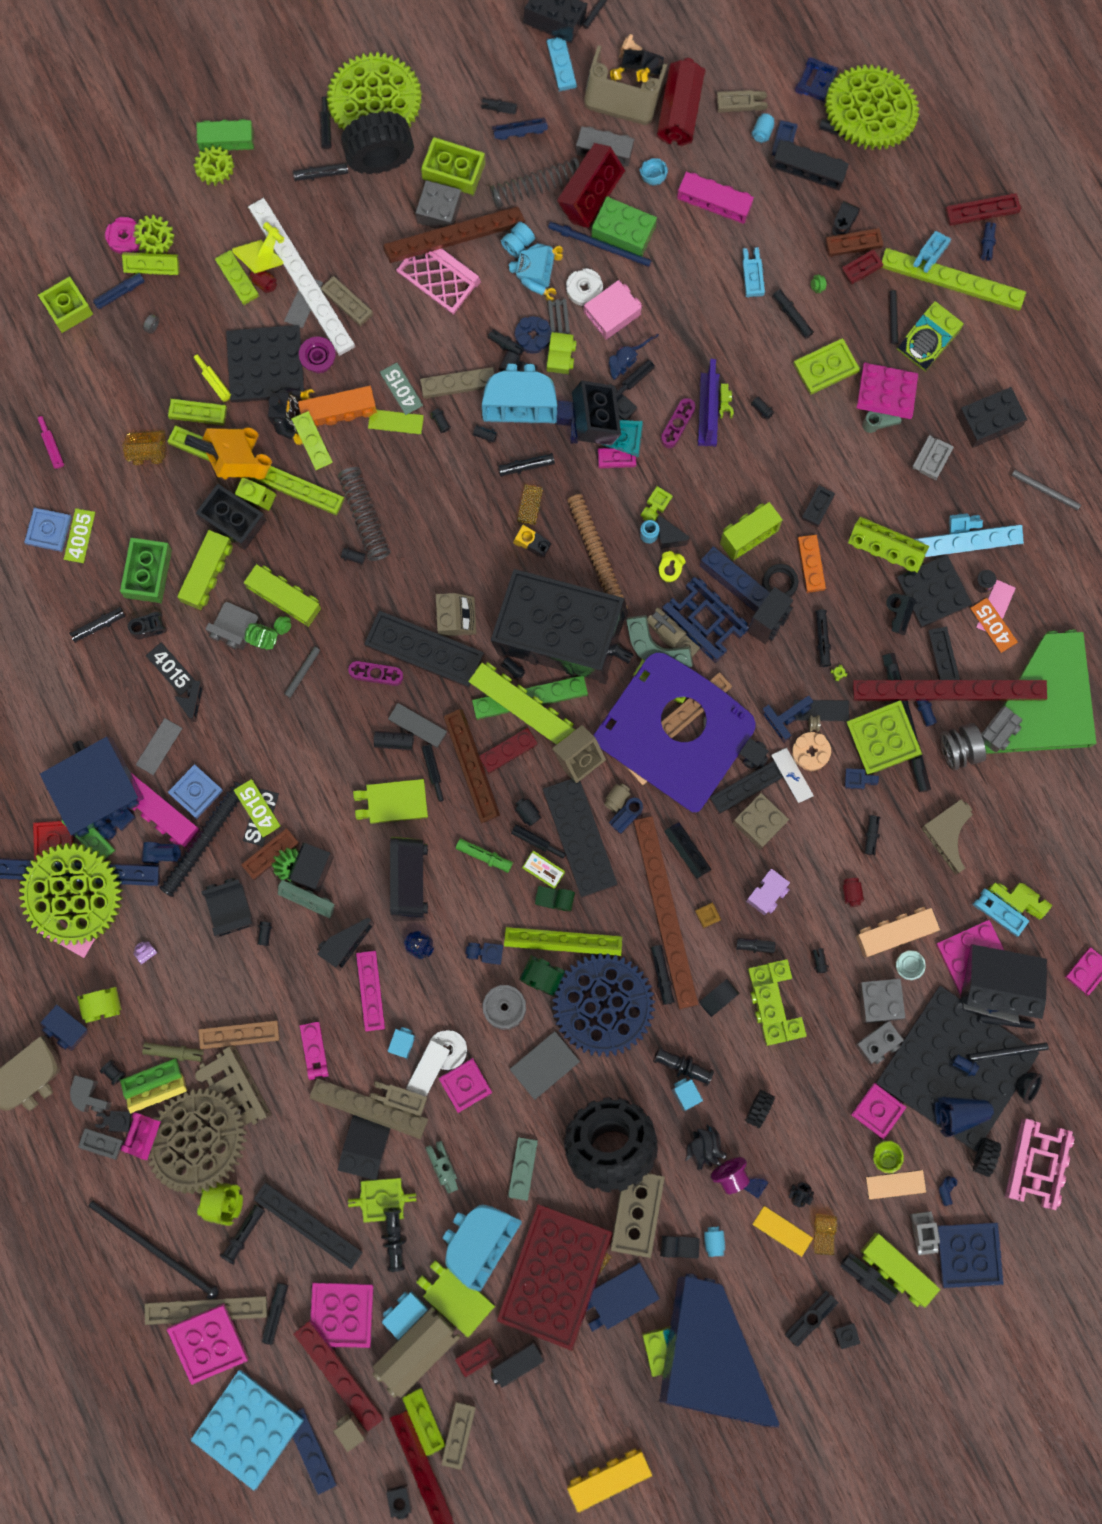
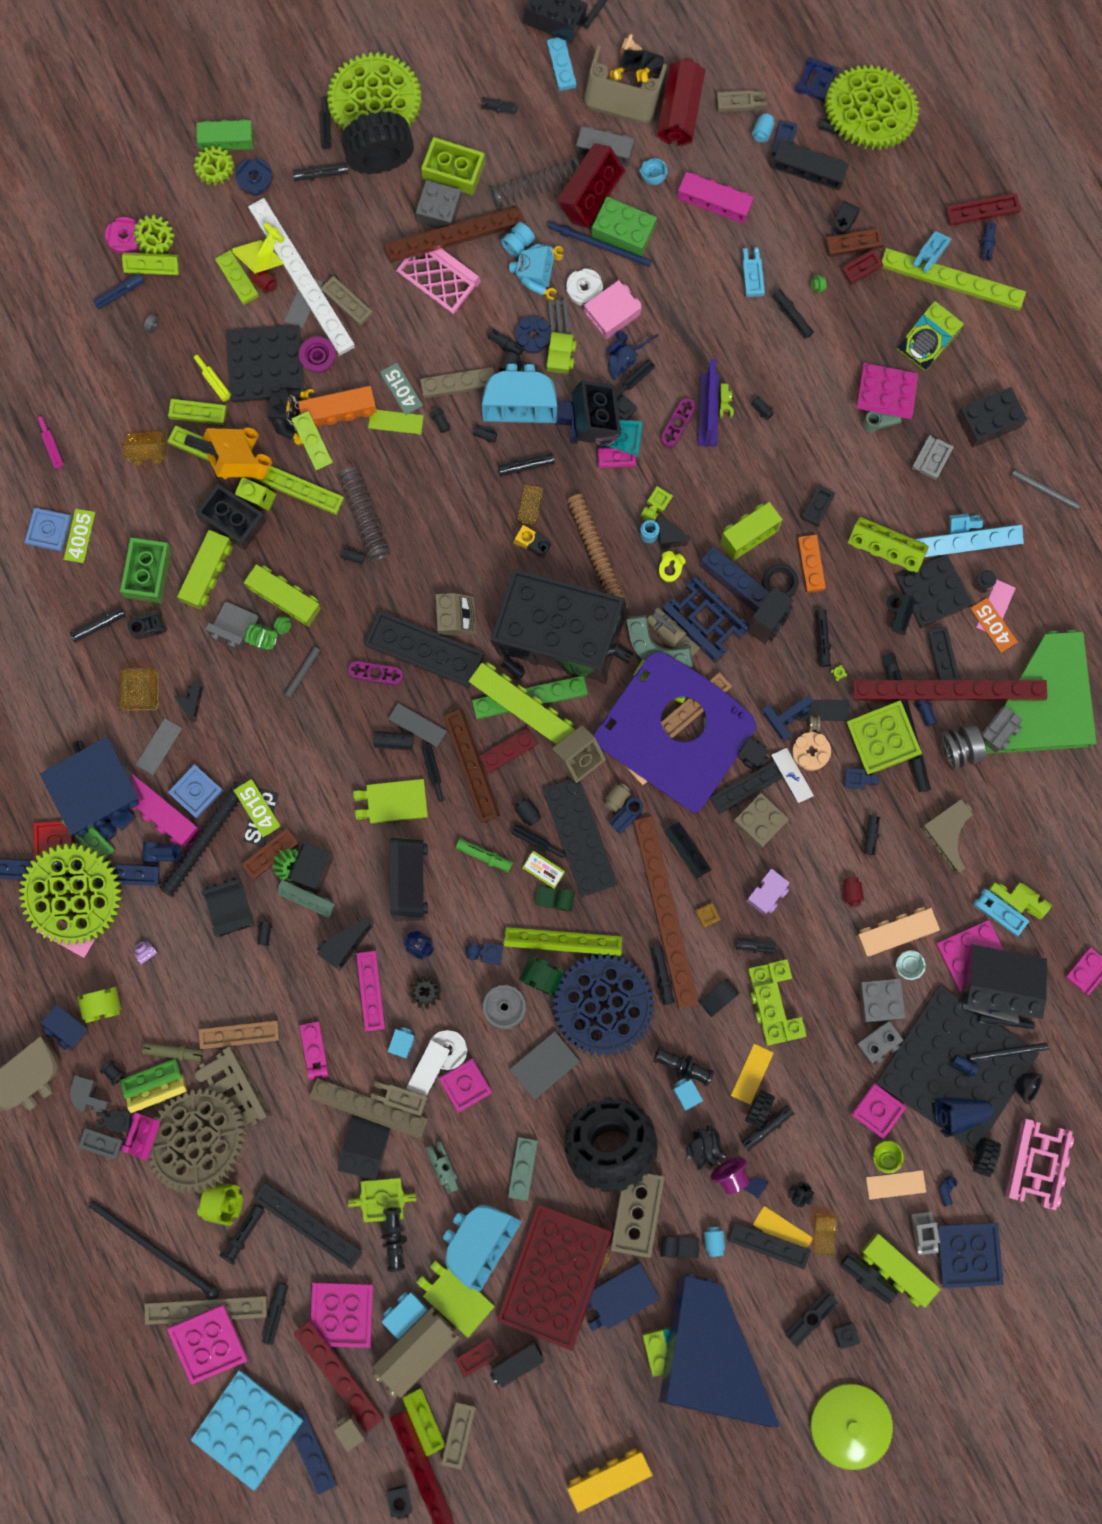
(65, 304): lime brick -> none
(138, 689): none -> clear yellow brick
(170, 668): black sticker -> none
(257, 185): none -> dark blue plate
(427, 985): none -> pearl dark grey gear
(520, 129): dark blue plate -> none
(622, 338): none -> clear blue arm
(752, 1074): none -> yellow sticker
(768, 1127): none -> black pin
(769, 1245): none -> black tile
(820, 962): black pin -> none
(826, 366): lime plate -> none
(851, 1426): none -> lime dish
(893, 317): black bar -> none

